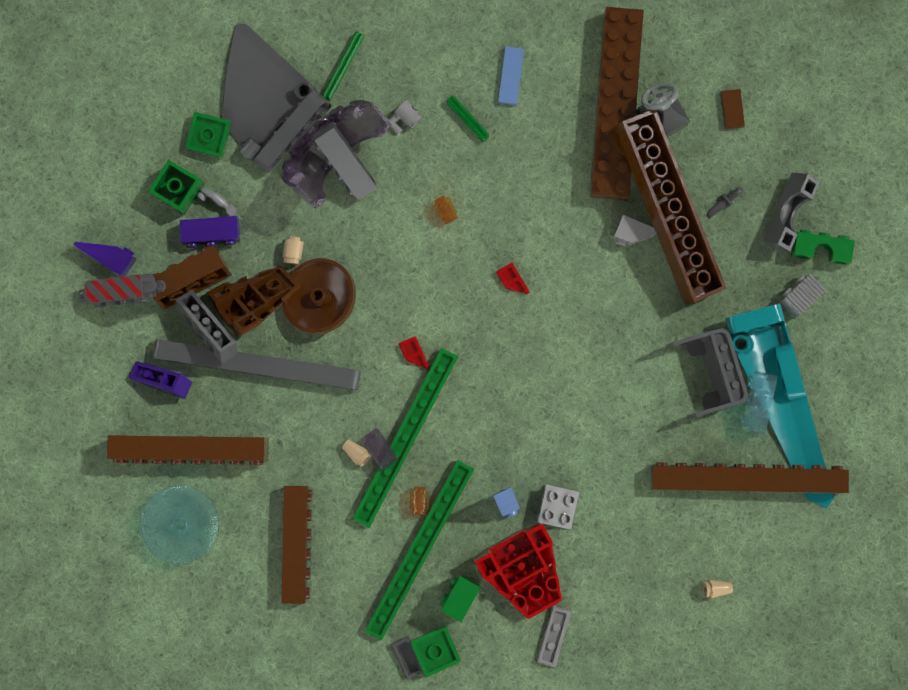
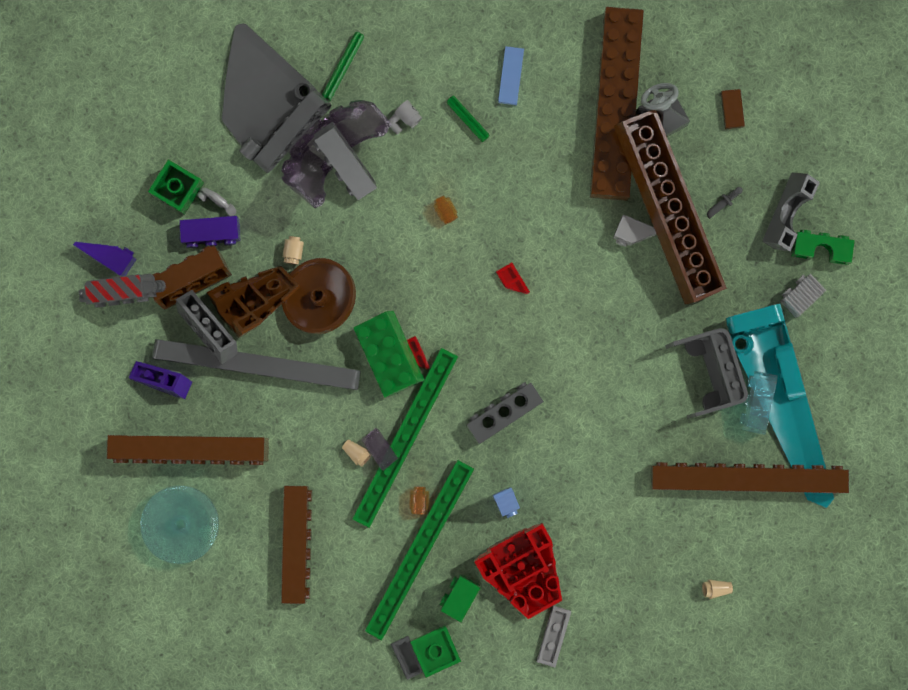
(208, 134): green plate -> none
(388, 353): none -> green brick
(532, 400): none -> dark grey brick
(558, 506): light grey hinge -> none

